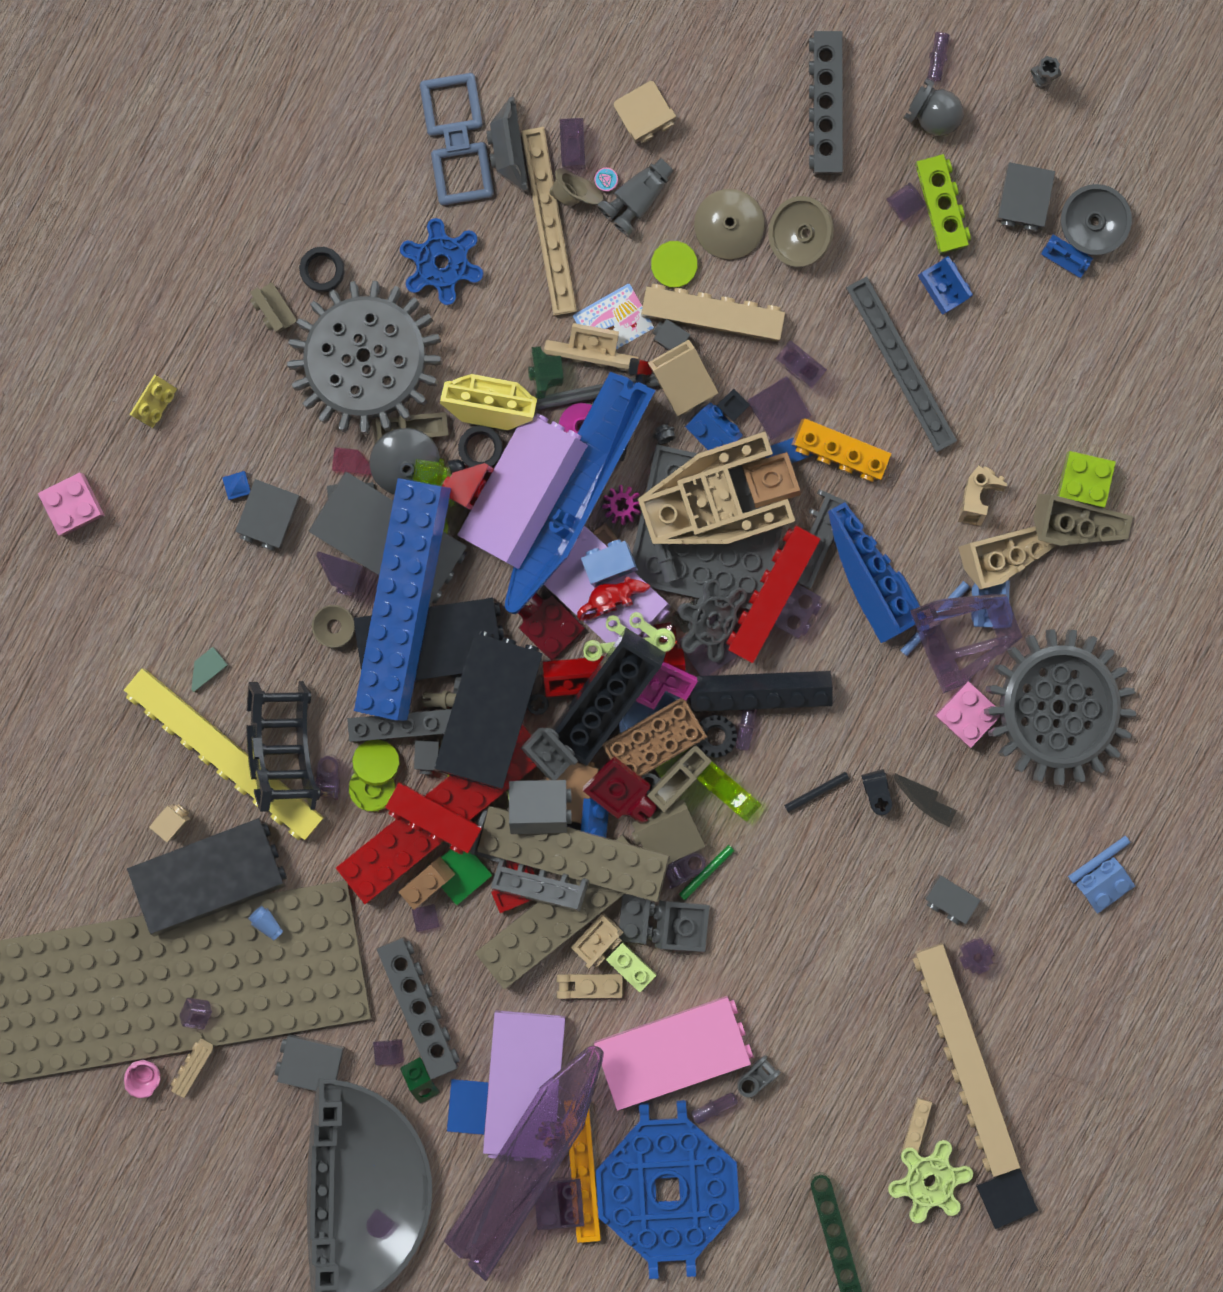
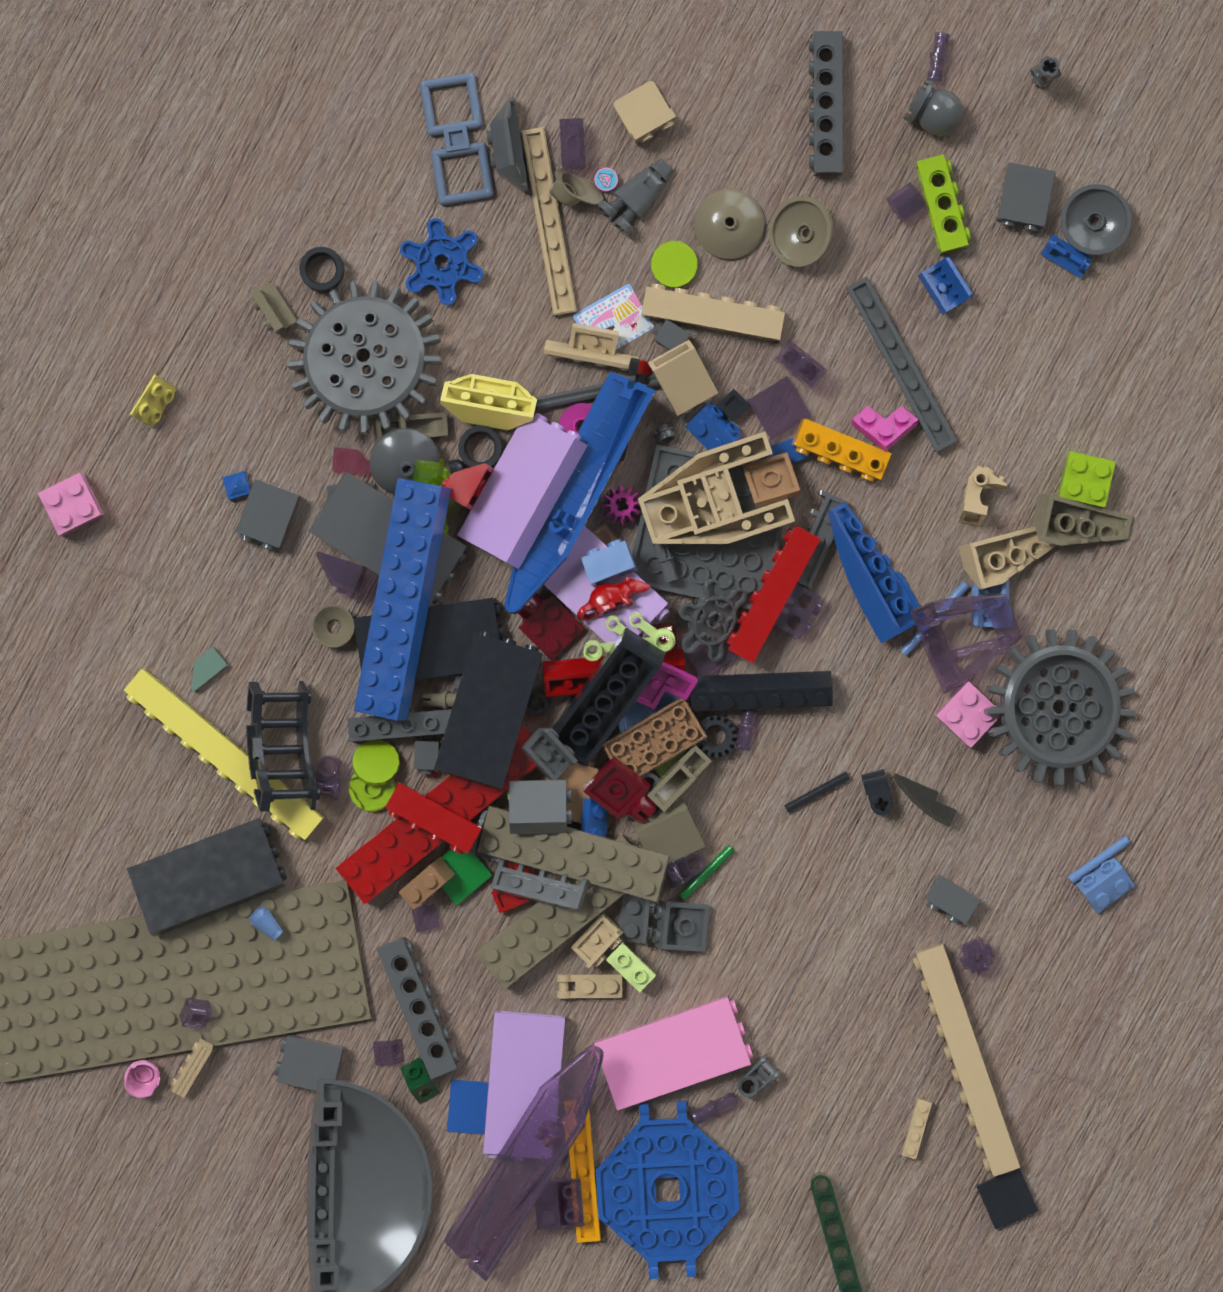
(170, 822): tan brick -> none
(379, 1224): clear purple tile -> none
(544, 371): clear green brick -> none
(729, 791): clear neon green brick -> none
(884, 431): none -> dark pink plate
(940, 1192): yellowish green plate -> none

